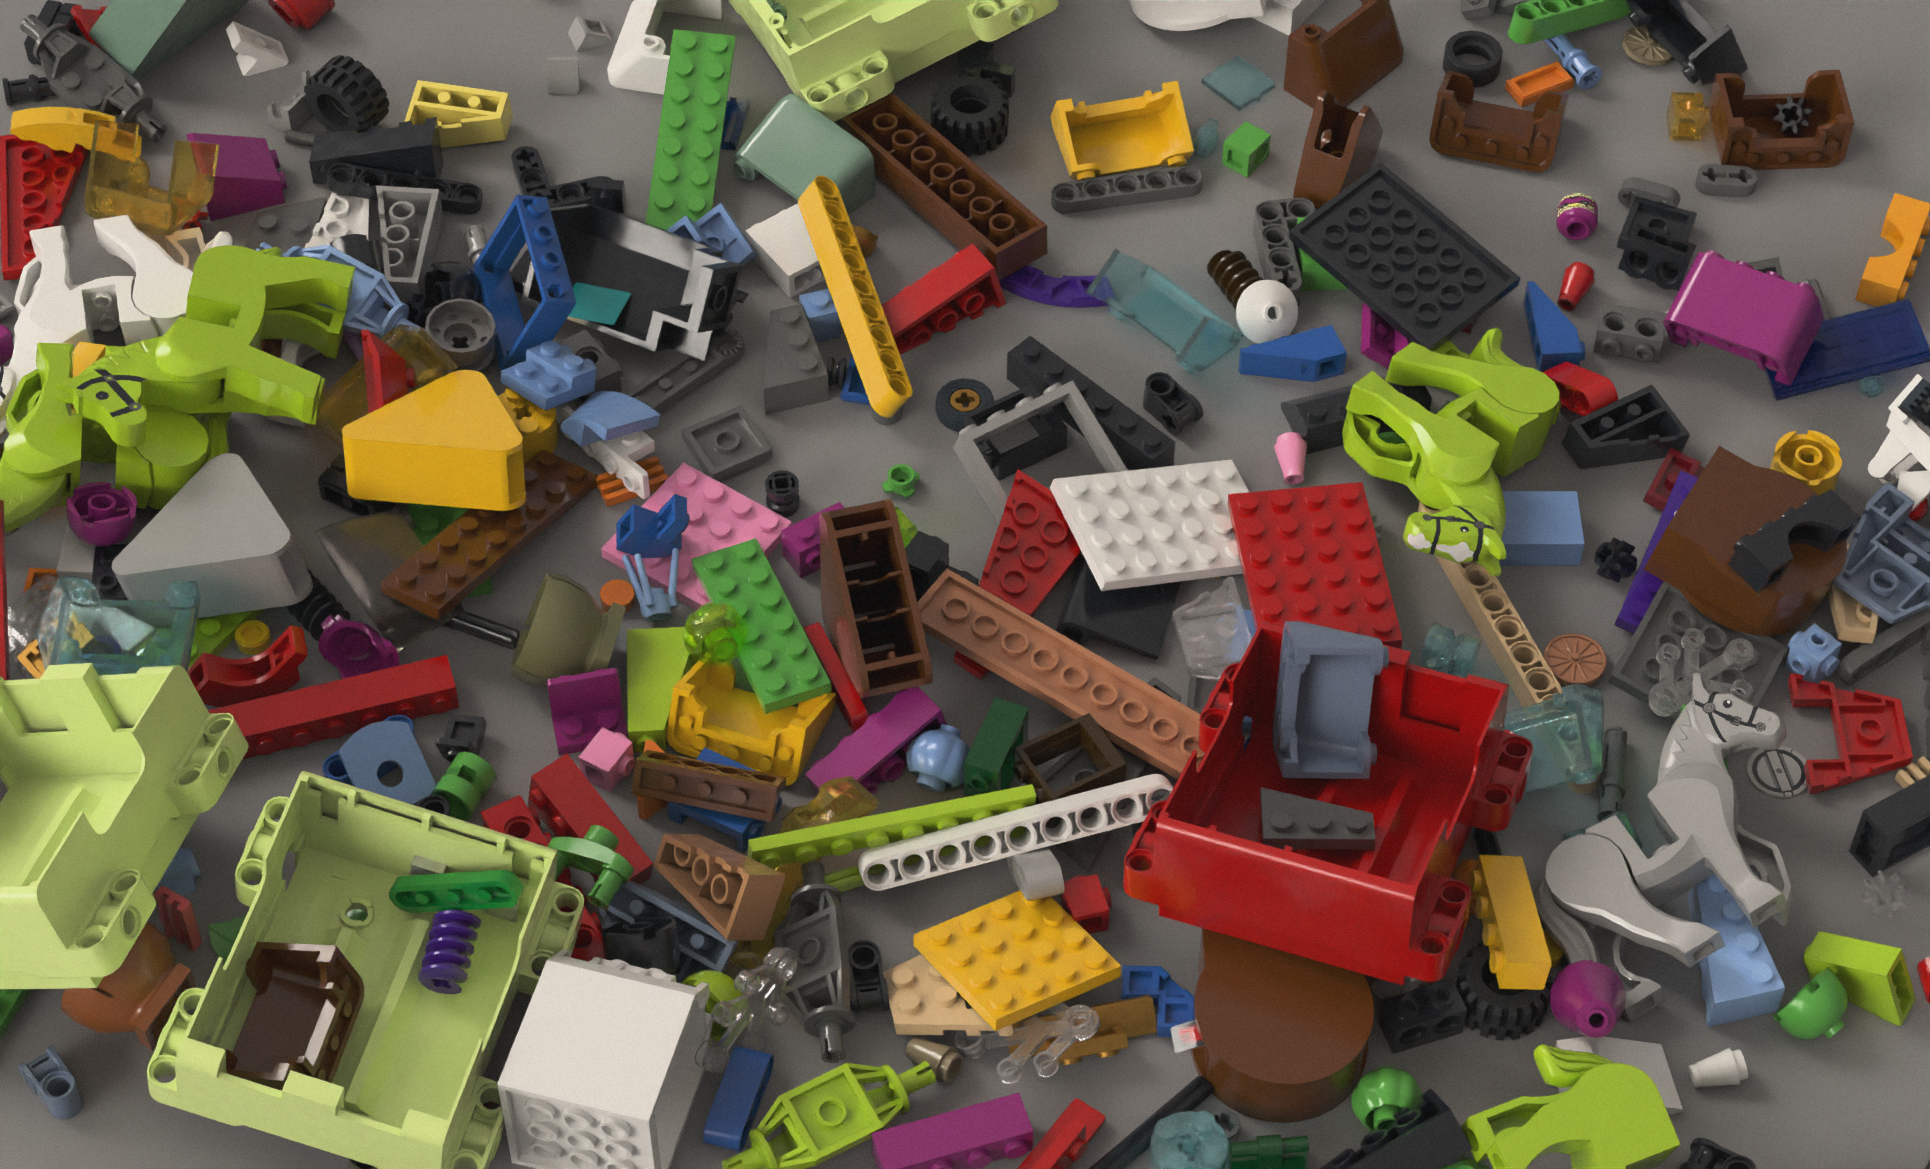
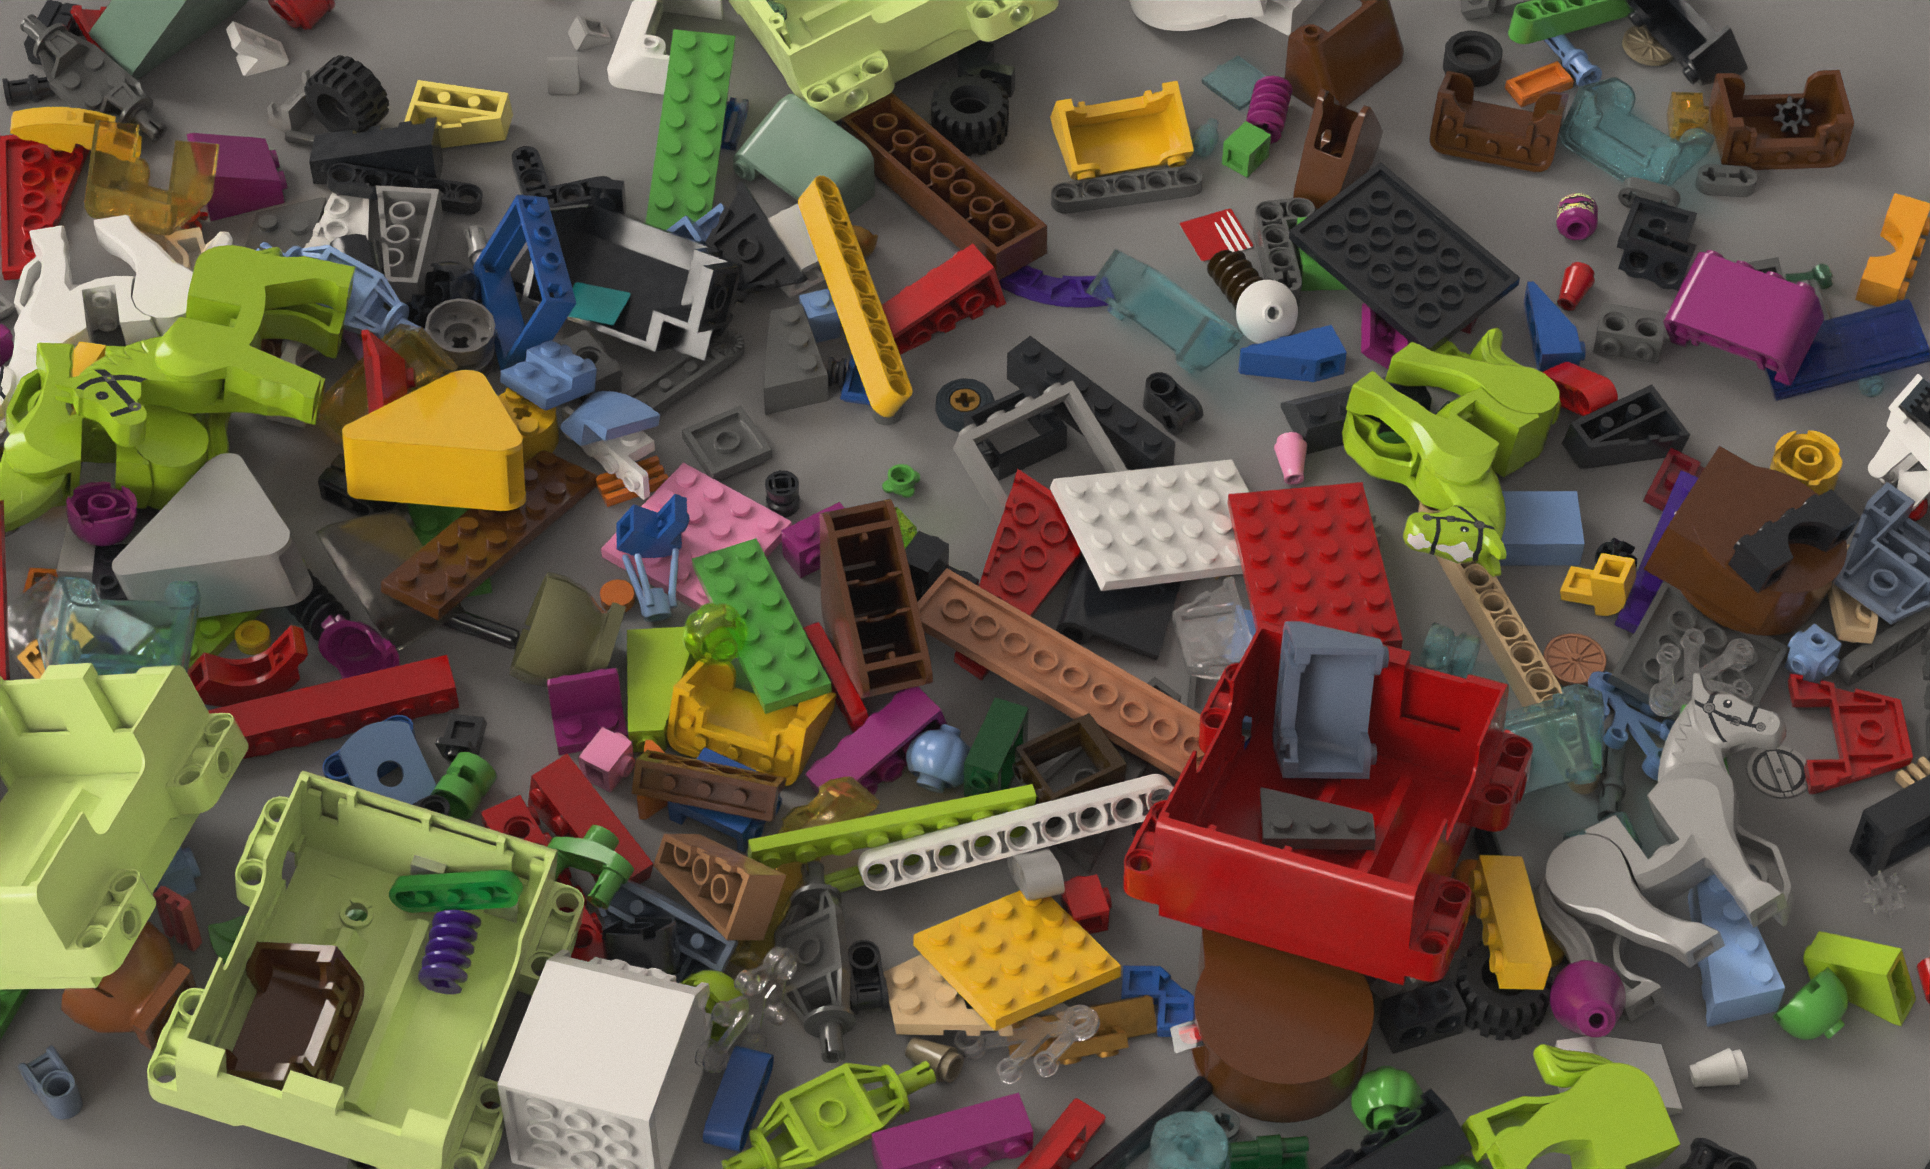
(752, 241): none -> black wing
(1216, 233): none -> red sticker
(1270, 105): none -> magenta piece
(1604, 587): none -> yellow brick
(1623, 145): none -> clear light blue windscreen
(1633, 720): none -> medium blue plant
(1820, 272): none -> clear green hand

